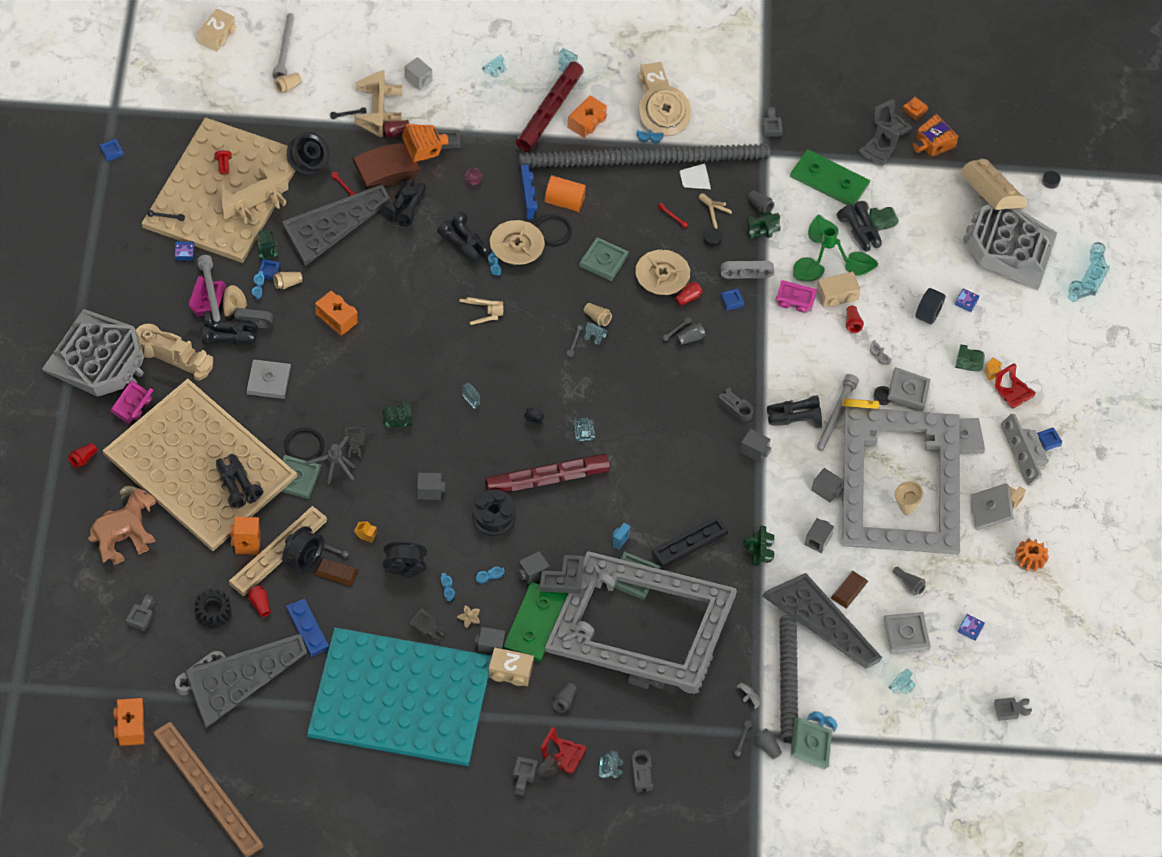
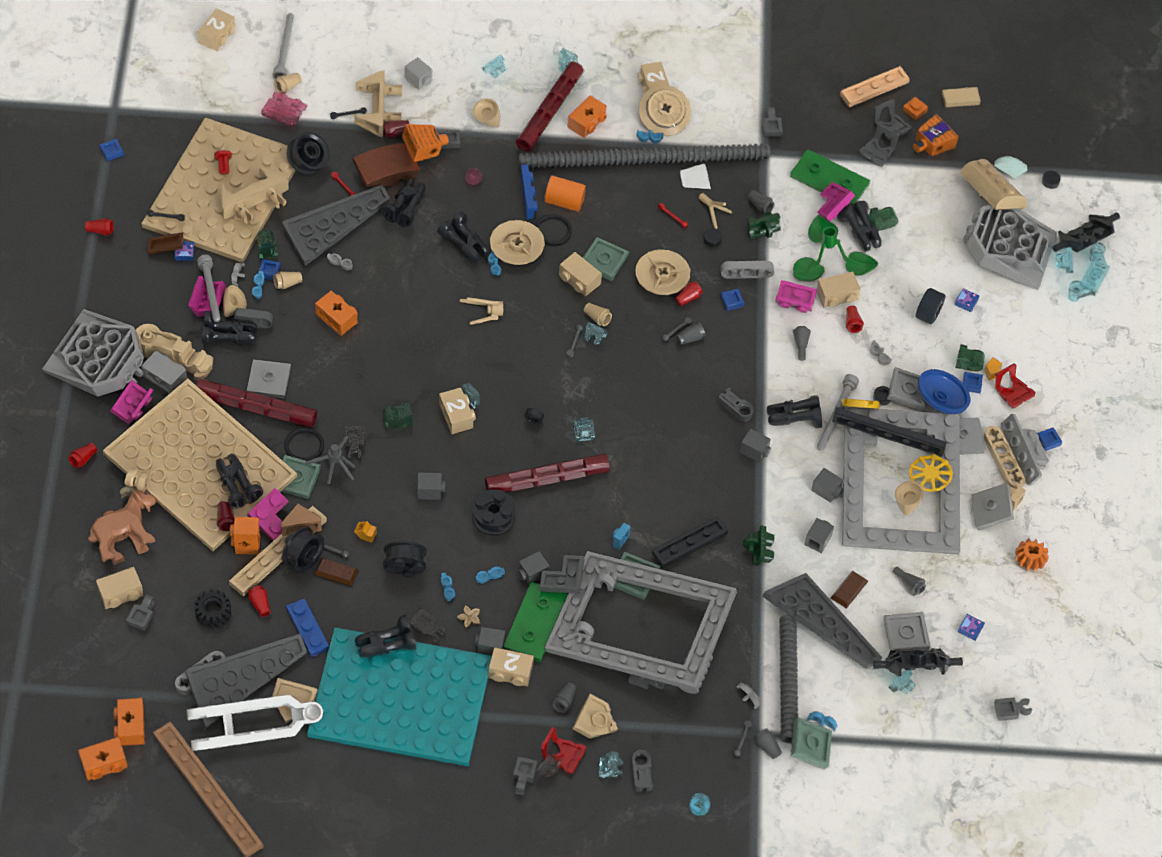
(101, 226): none -> red cone
(110, 751): none -> orange brick
(119, 588): none -> tan brick
(137, 479): none -> tan wheel
(163, 372): none -> light grey brick
(165, 243): none -> reddish brown tile
(224, 516): none -> dark red cone
(236, 273): none -> light grey piece
(258, 403): none -> dark red piece
(266, 512): none -> dark pink plate
(281, 112): none -> clear pink plate
(298, 691): none -> tan plate
(299, 518): none -> medium nougat slope
(301, 714): none -> white piece
(336, 259): none -> light grey piece
(374, 642): none -> black piece
(456, 410): none -> tan brick
(487, 112): none -> tan piece
(580, 274): none -> tan brick
(594, 718): none -> tan plate
(699, 804): none -> clear light blue tile
(801, 336): none -> dark grey cone
(837, 198): none -> dark pink plate
(874, 86): none -> light nougat plate
(889, 431): none -> black tile
(915, 659): none -> black plate
(931, 473): none -> yellow wheel
(943, 391): none -> blue dish
(961, 97): none -> tan tile
(973, 382): none -> blue tile
(1007, 457): none -> tan beam
(1011, 166): none -> light aqua brick
(1065, 260): none -> clear light blue tile
(1087, 234): none -> black plate

